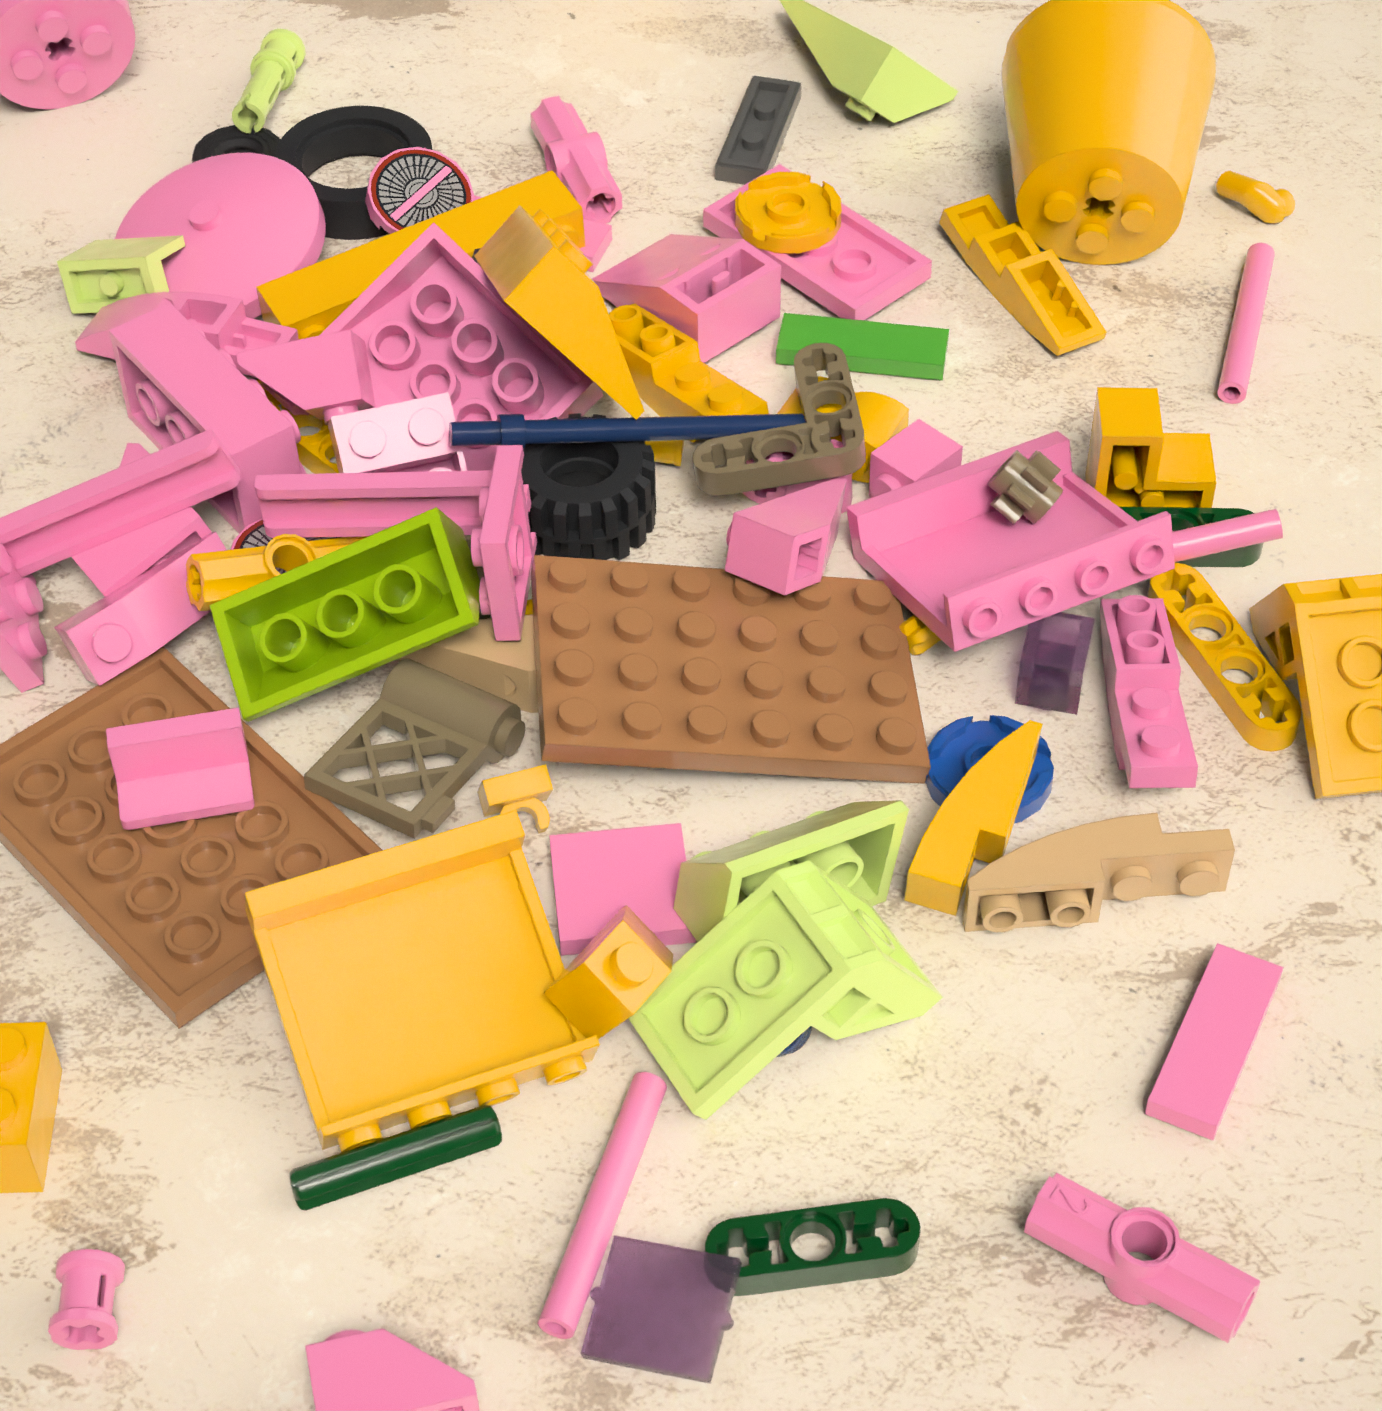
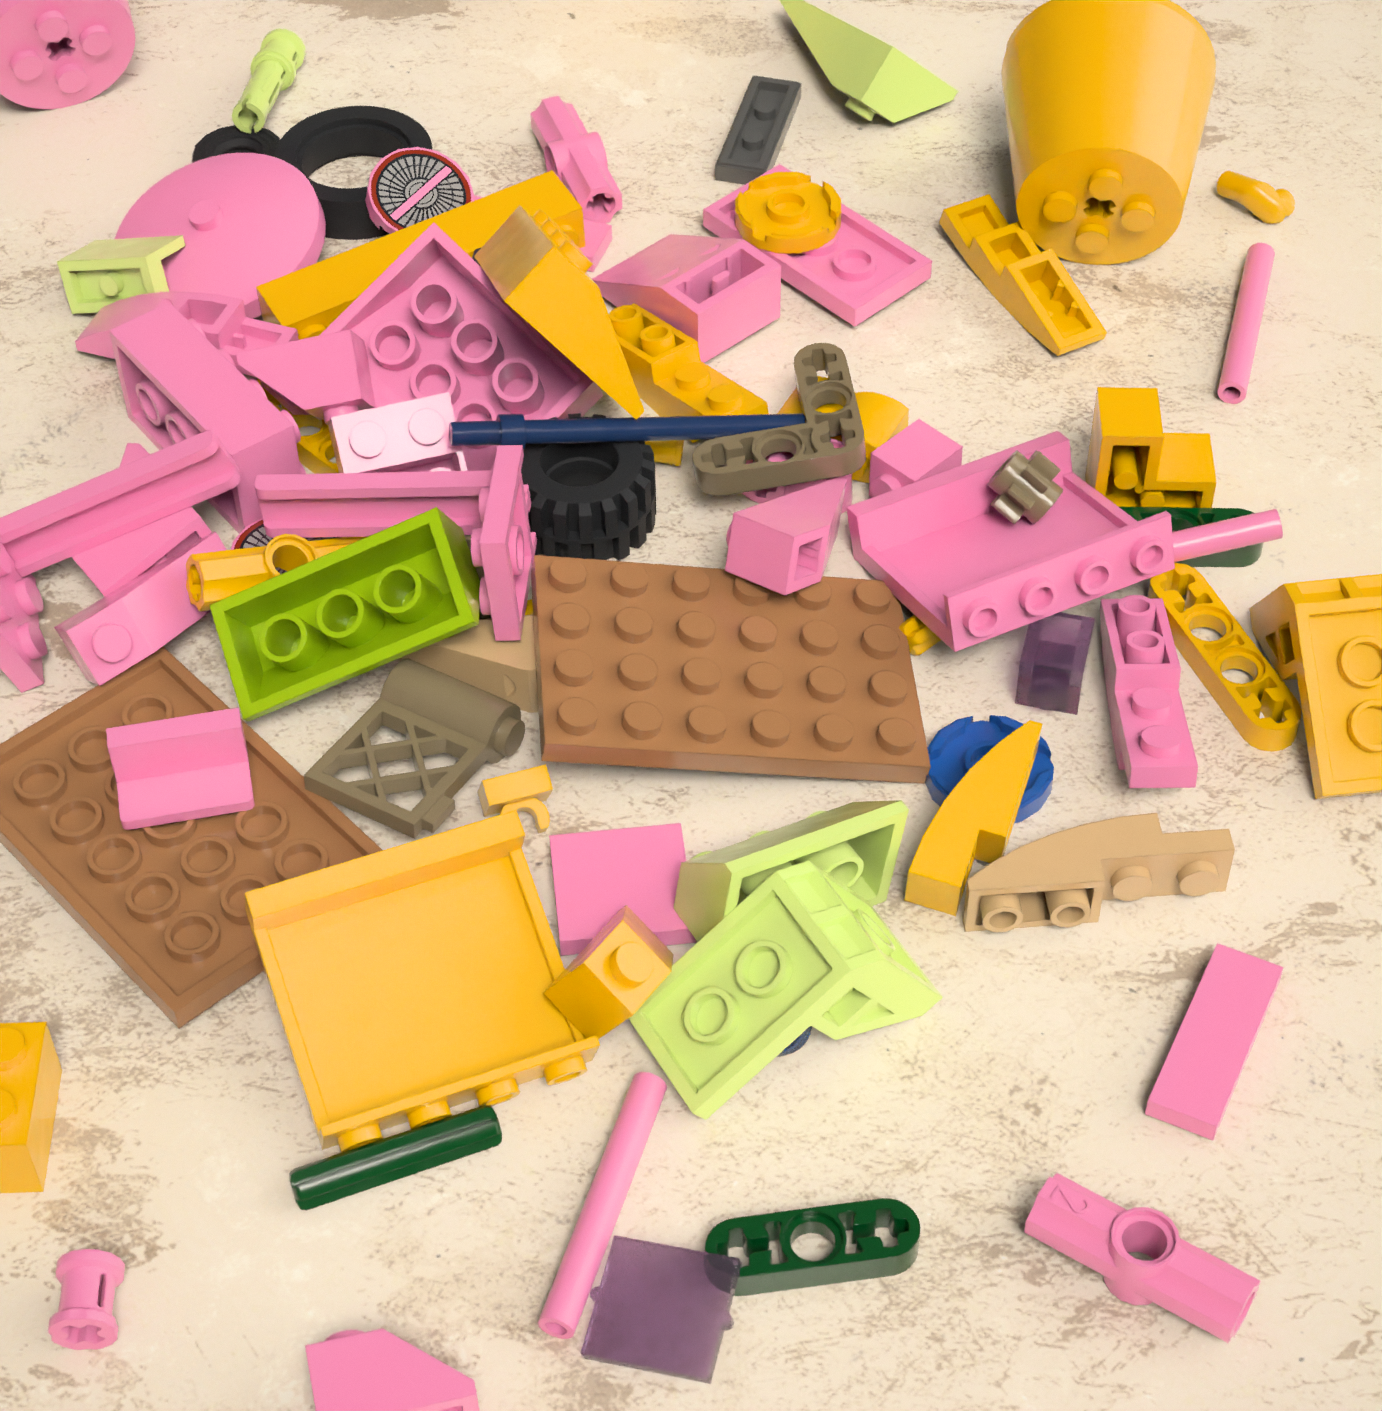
(868, 344): bright green tile -> none

